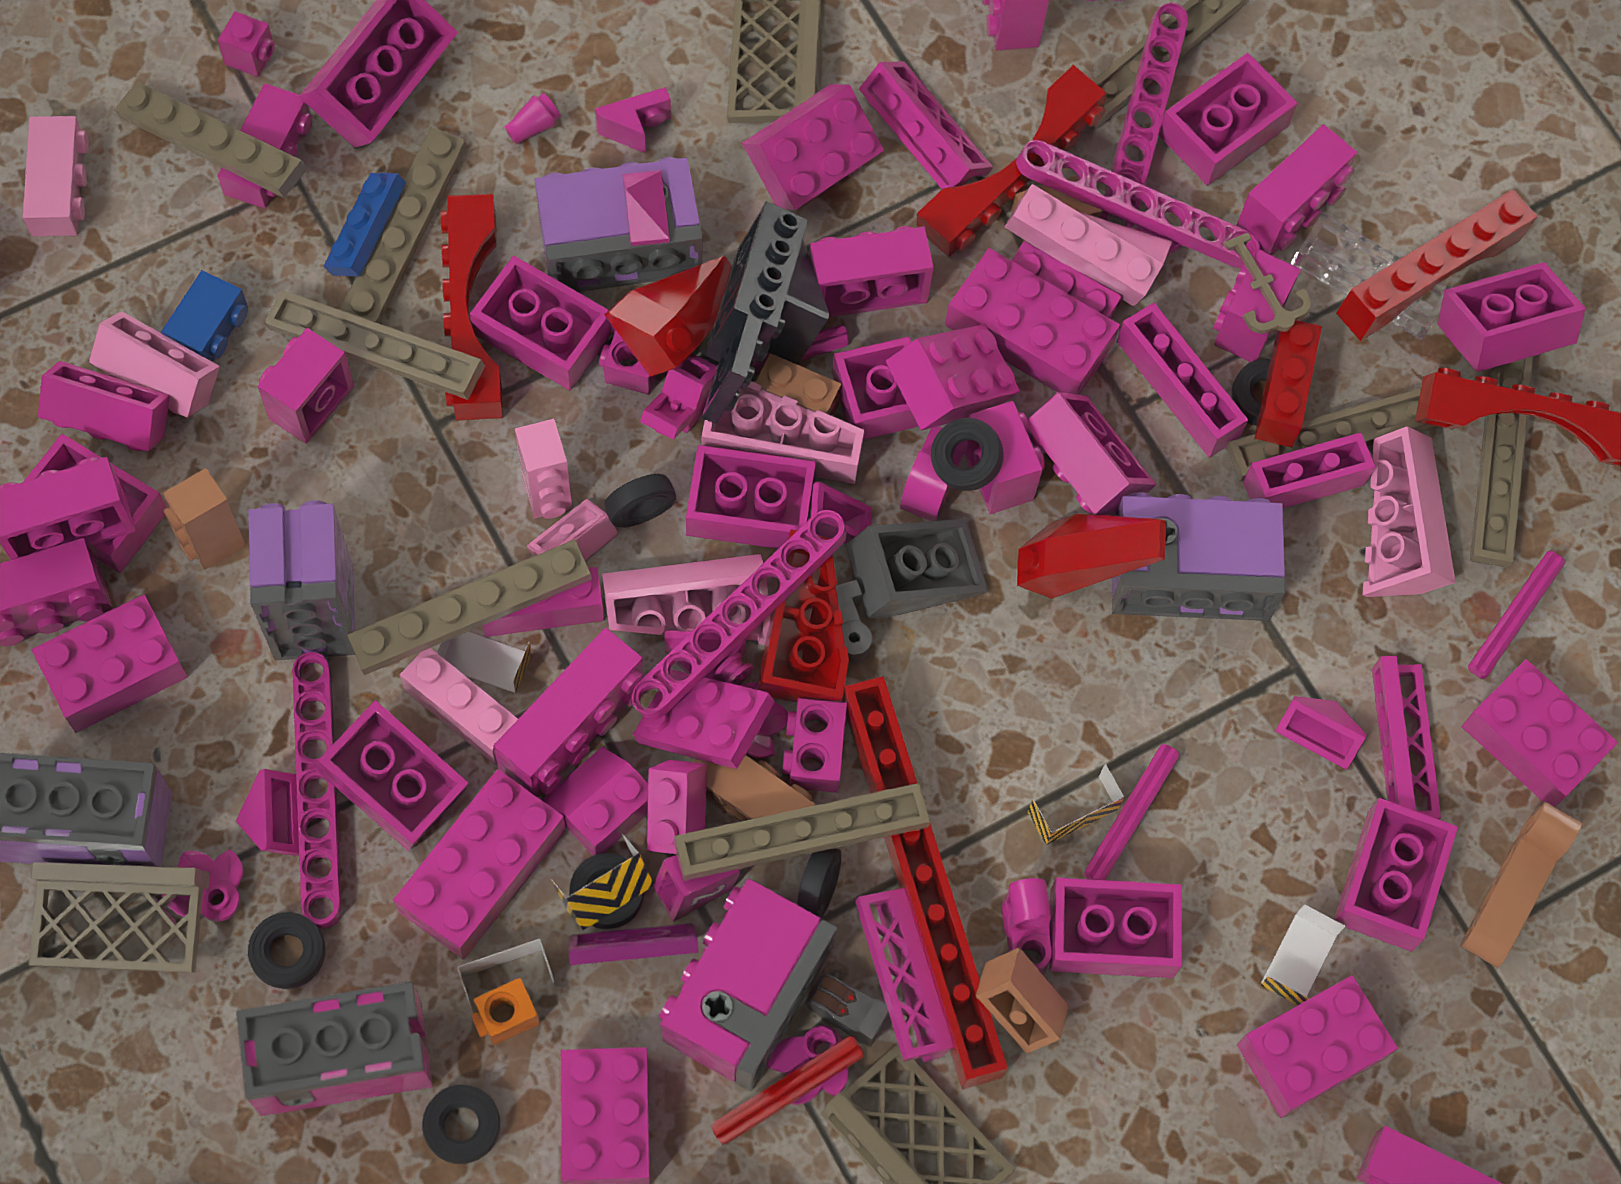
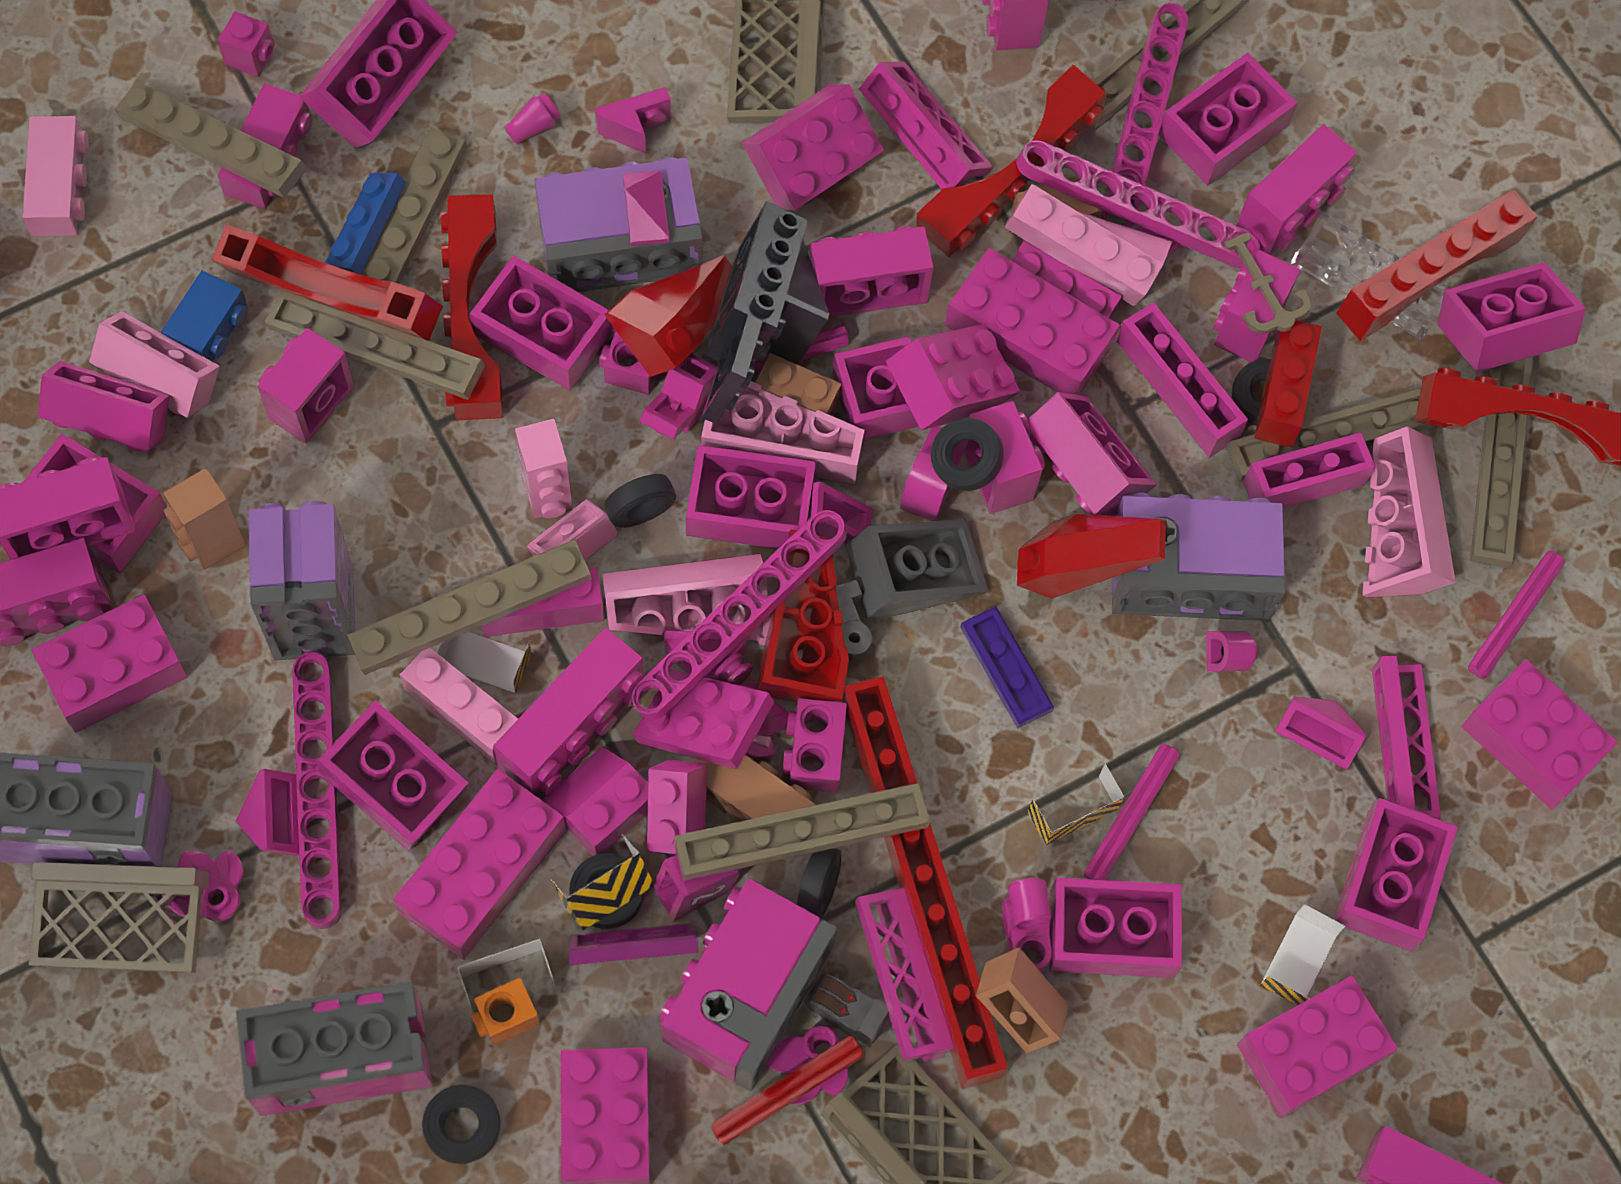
(270, 930): black tyre -> none
(350, 292): none -> red arch
(1006, 667): none -> dark purple tile
(1239, 651): none -> dark pink plate
(1519, 883): nougat beam -> none

